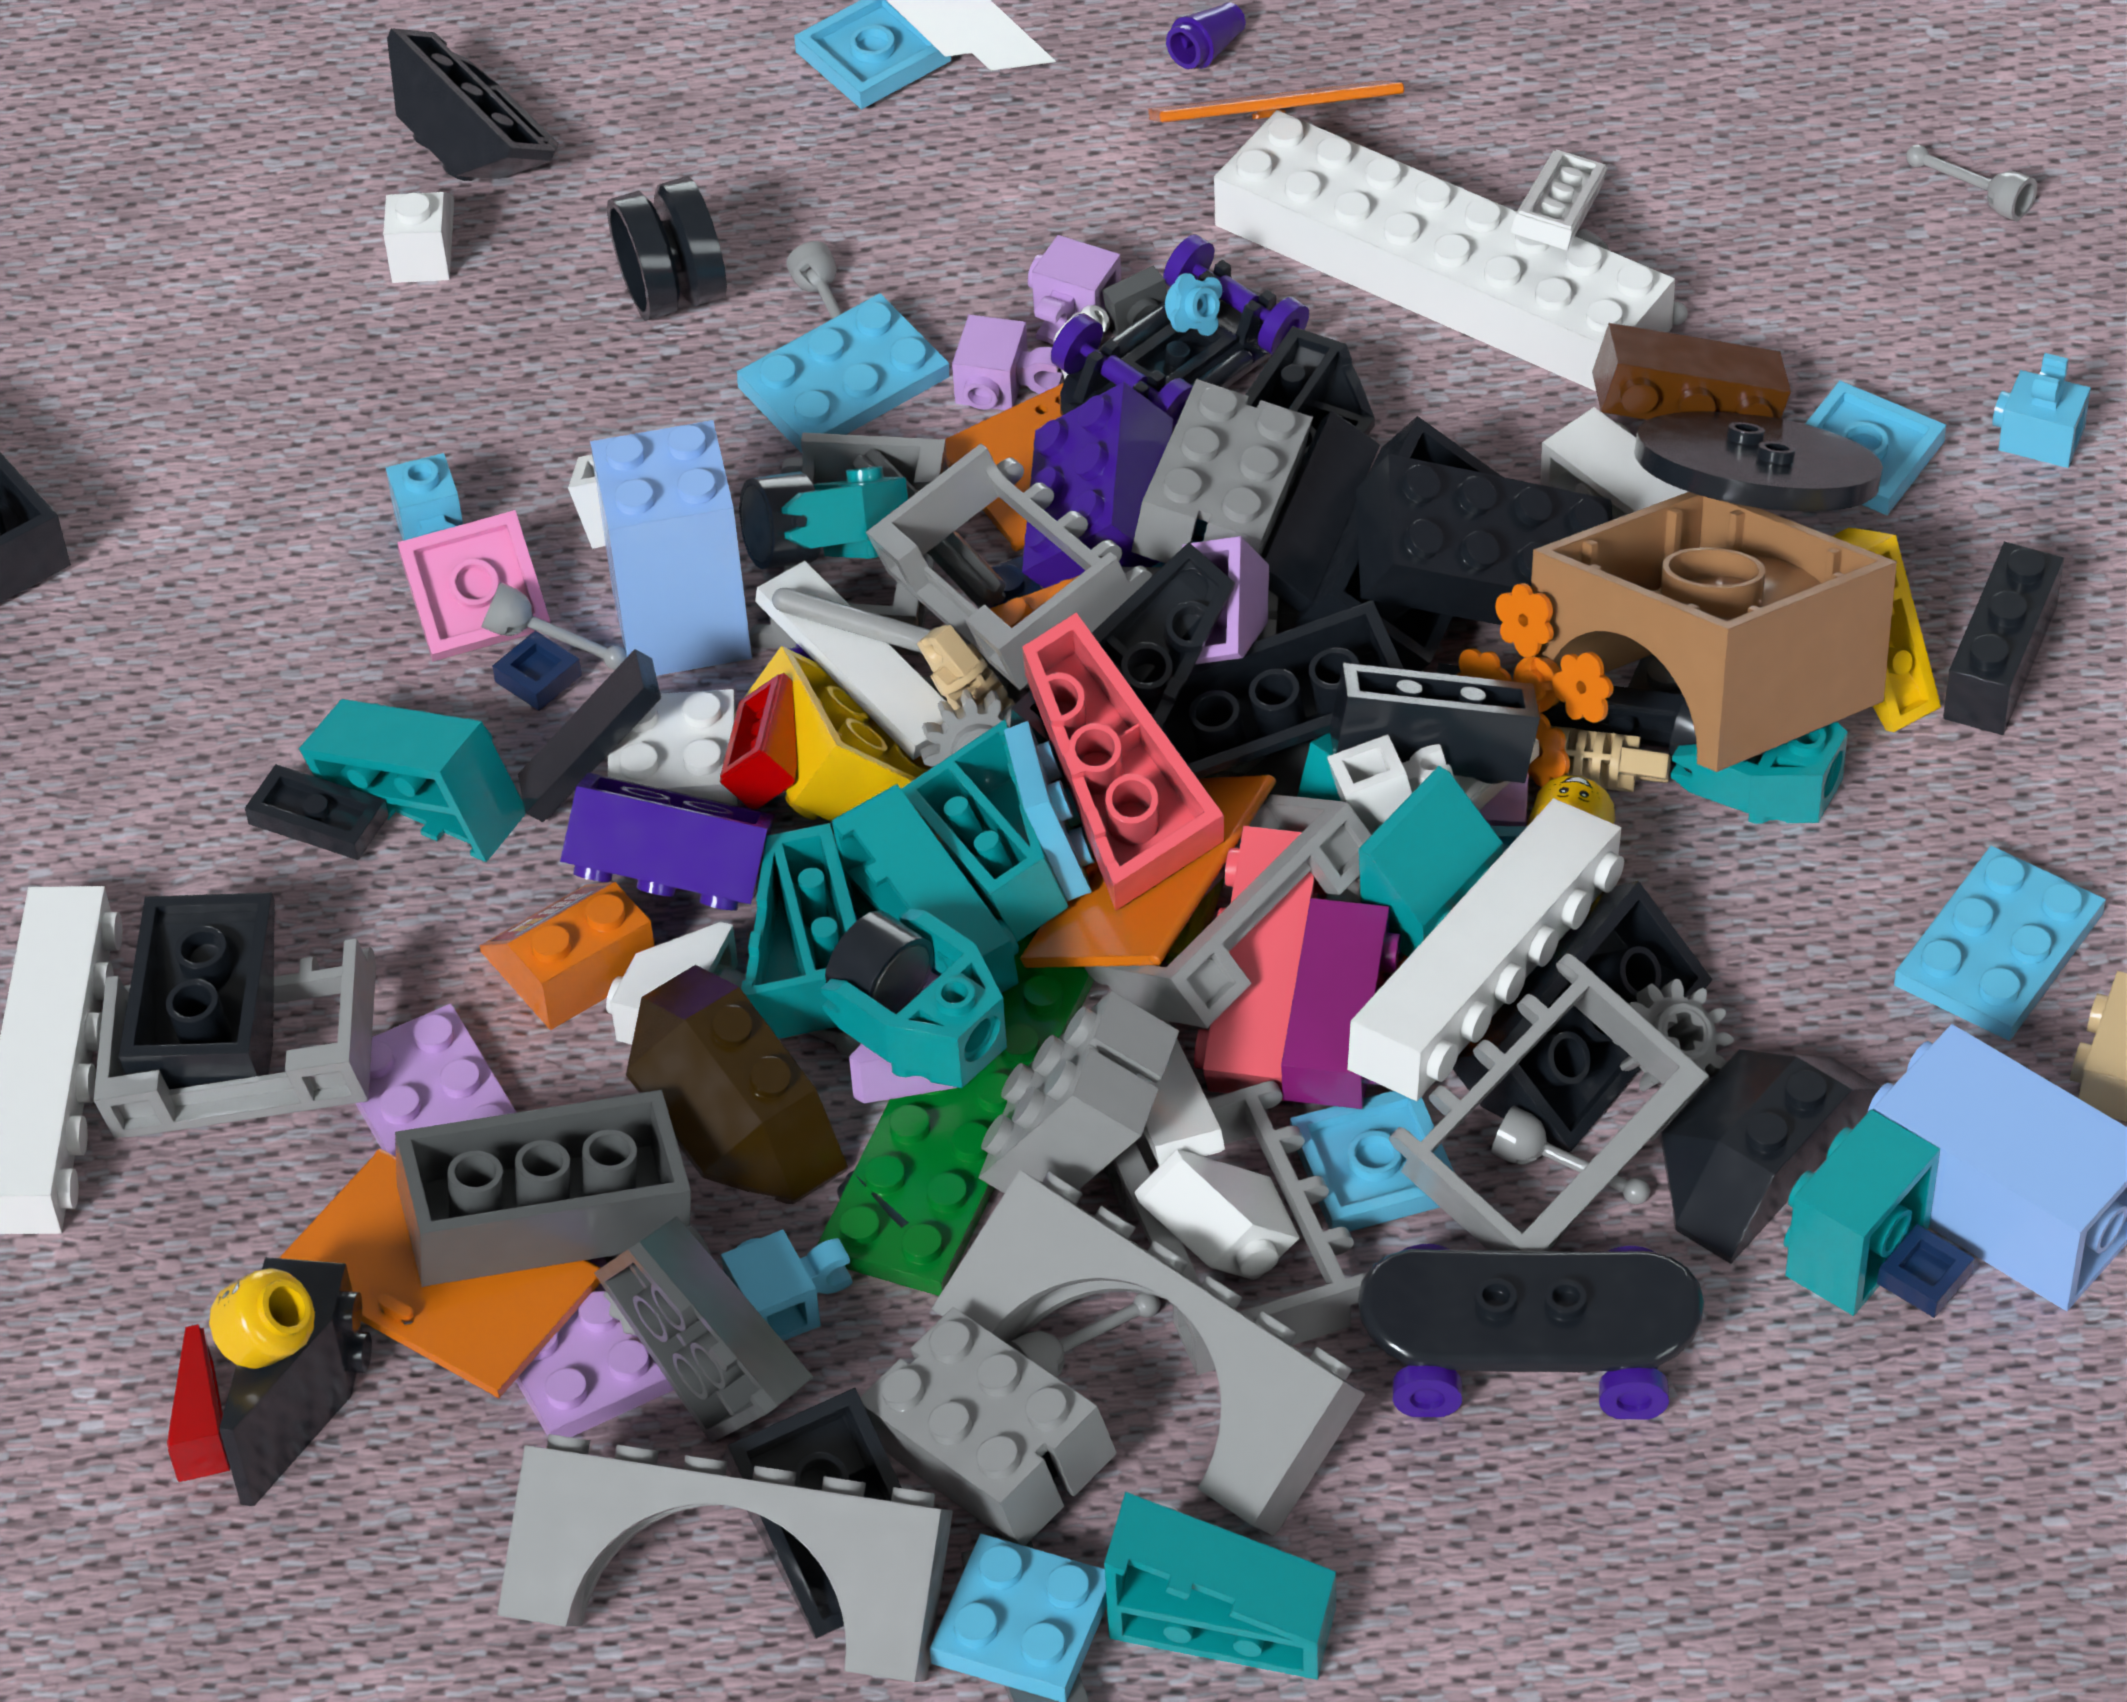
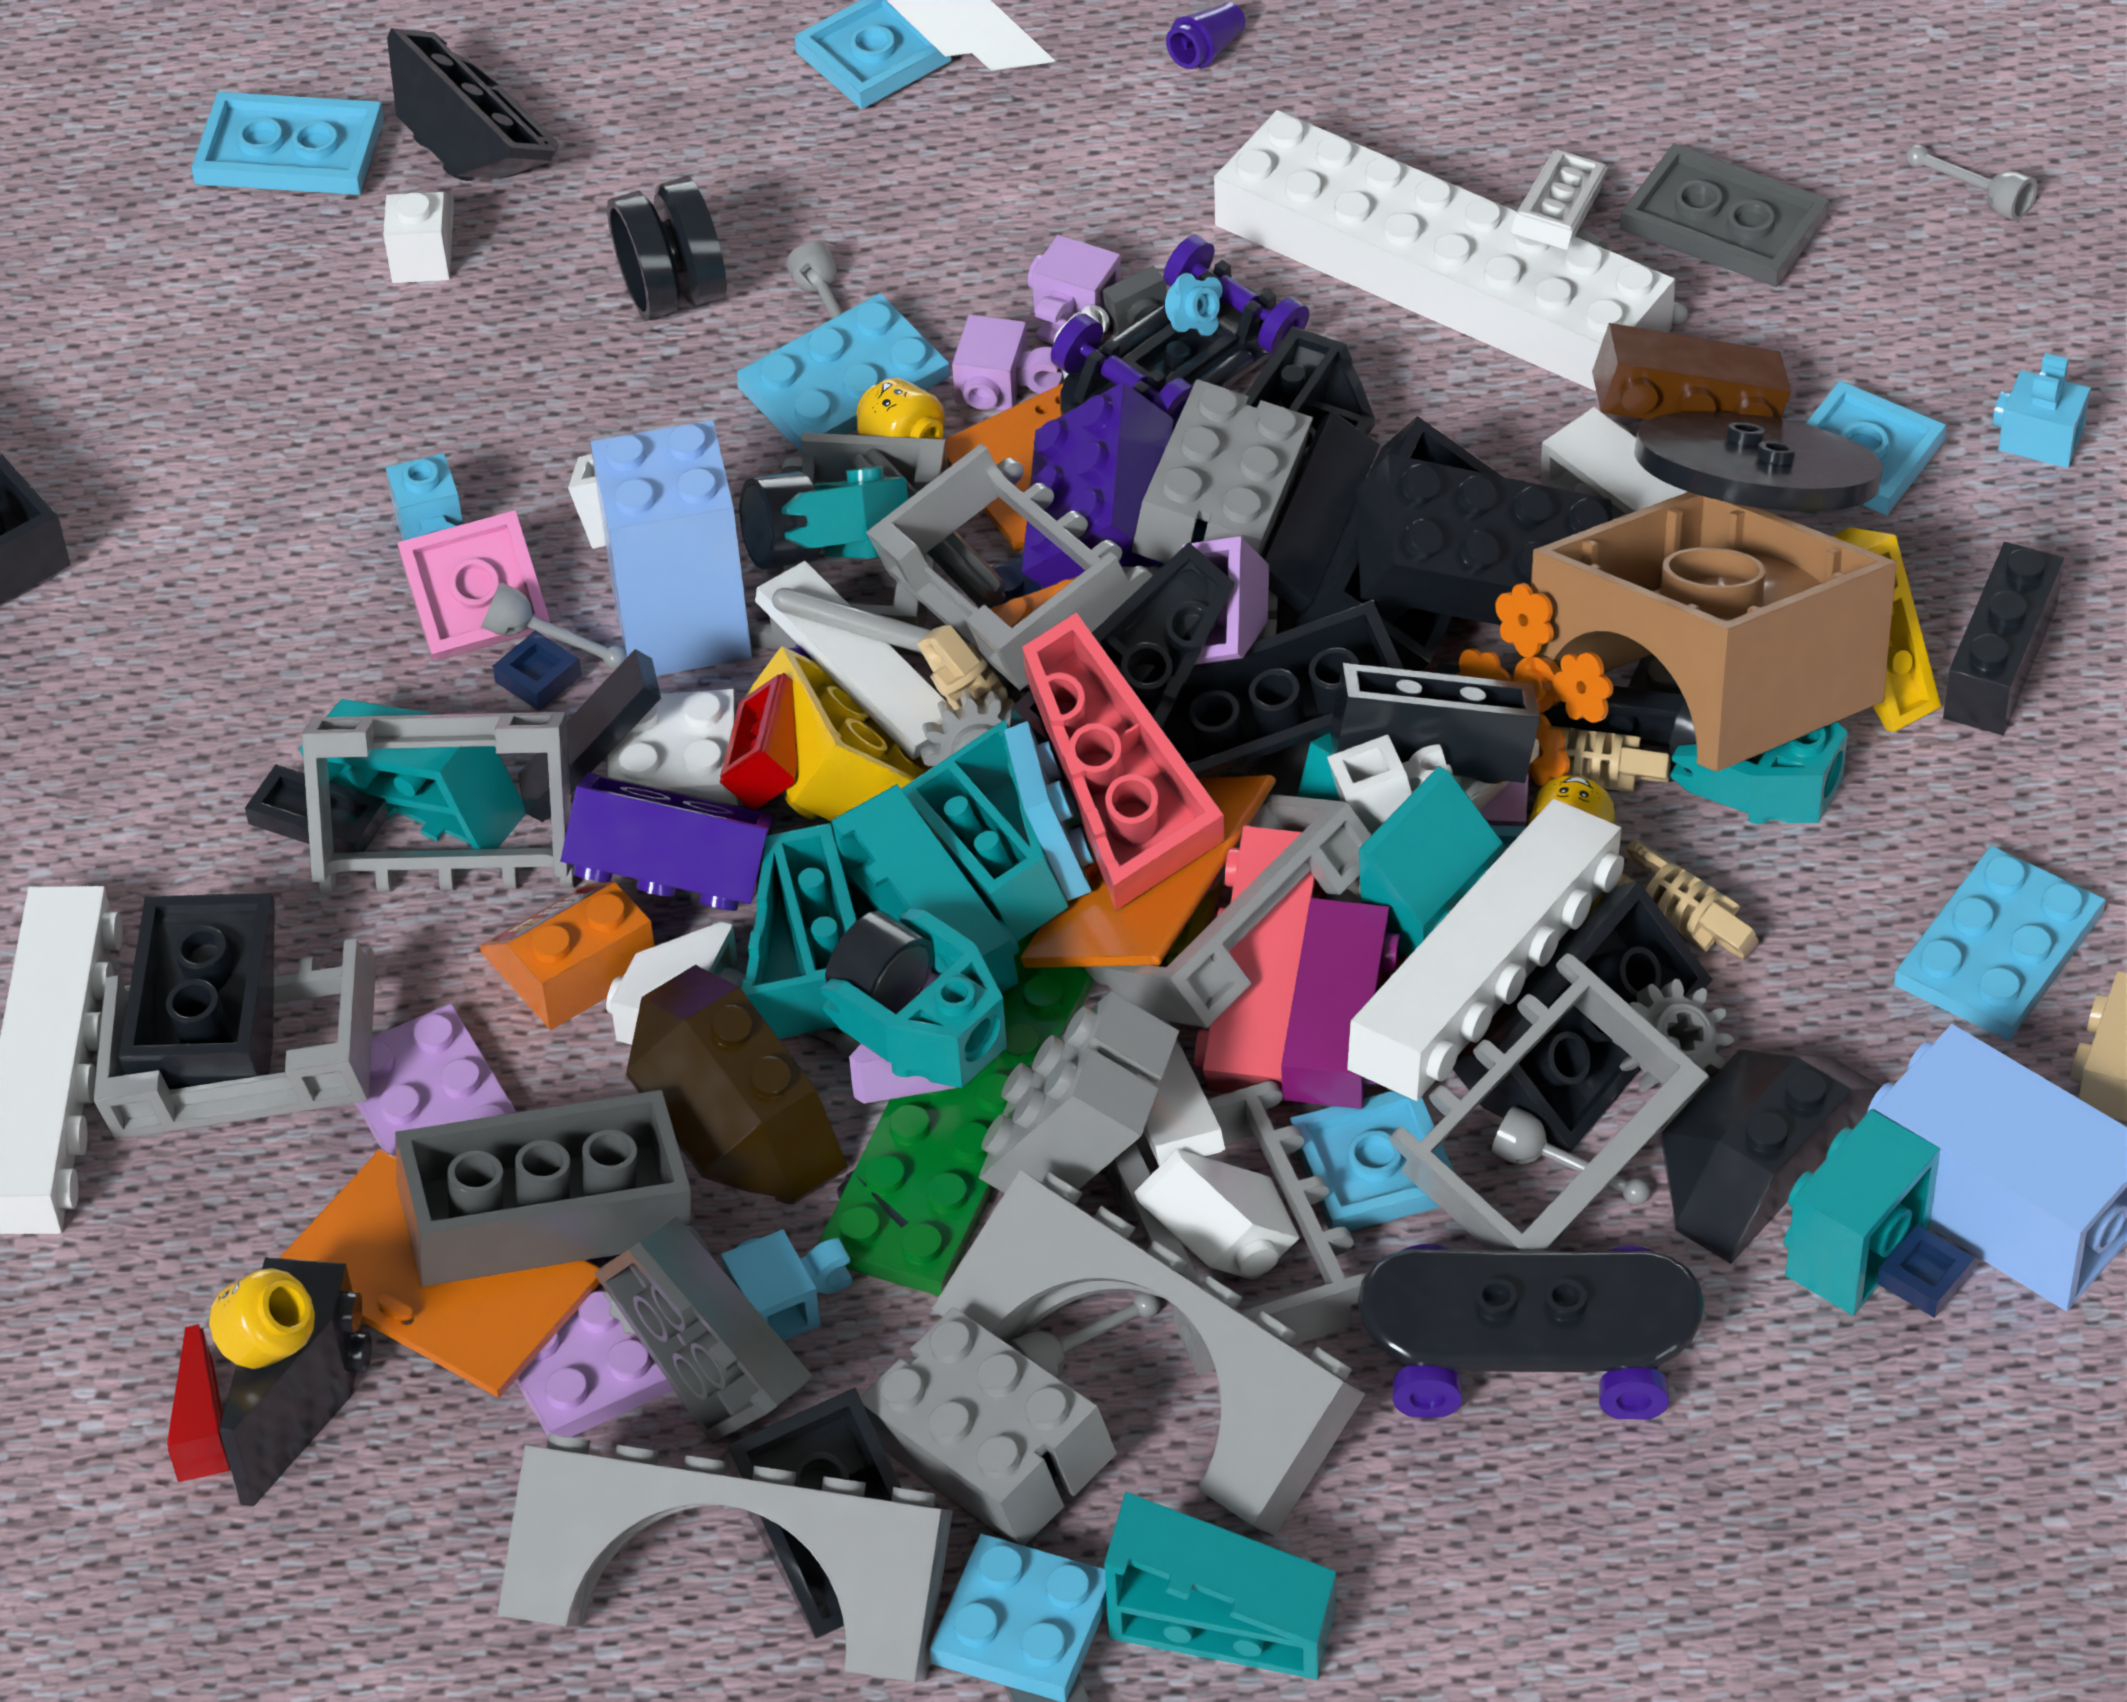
(288, 143): none -> medium azure plate
(359, 735): none -> light grey hinge
(900, 410): none -> yellow head
(1269, 103): orange container -> none
(1692, 905): none -> tan hinge
(1724, 214): none -> dark grey plate

